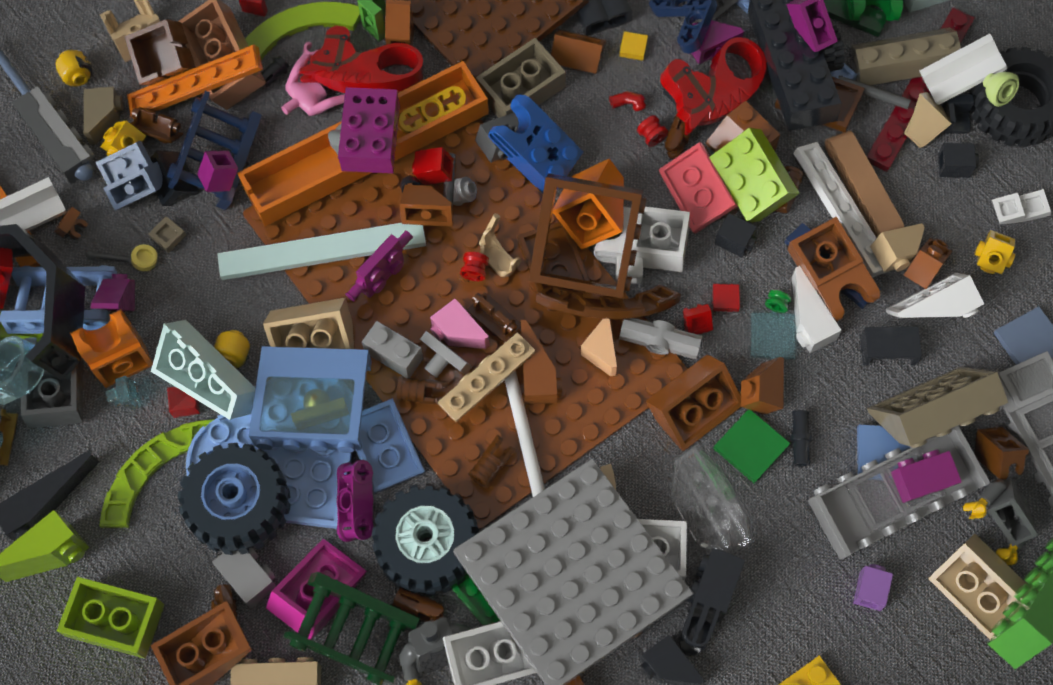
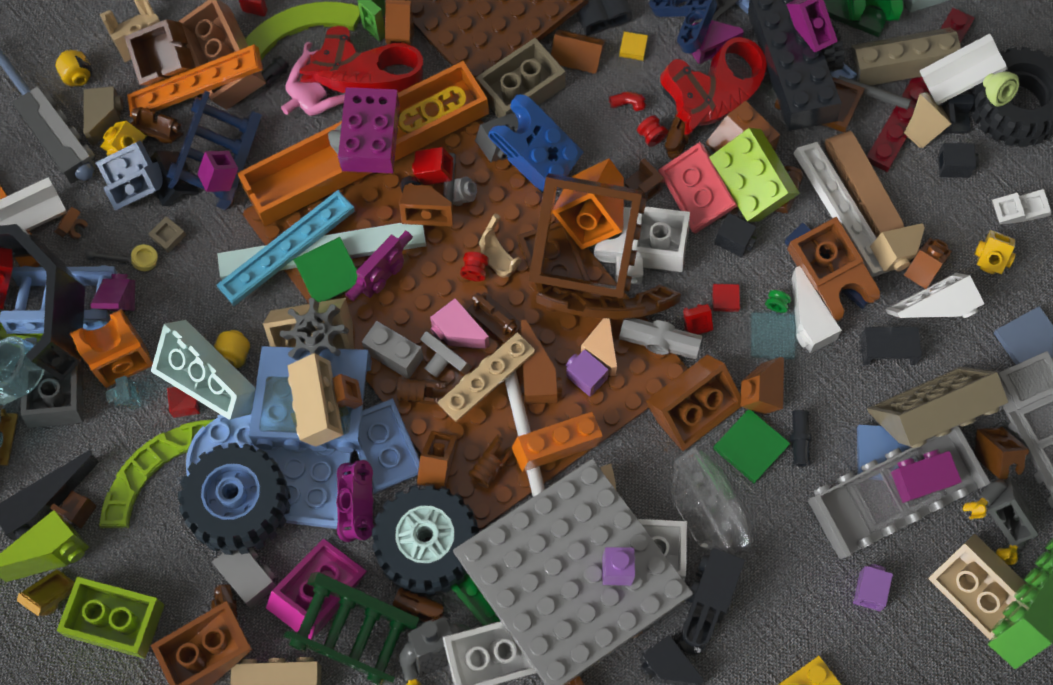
(46, 593): none -> pearl gold tile
(75, 509): none -> reddish brown panel
(285, 248): none -> medium azure tile
(307, 325): none -> dark grey gear
(314, 400): none -> tan brick
(327, 270): none -> green tile
(347, 391): none -> dark orange tile
(436, 459): none -> dark orange slope
(556, 441): none -> orange brick
(586, 372): none -> medium lavender brick
(618, 566): none -> medium lavender brick
(646, 179): none -> reddish brown panel

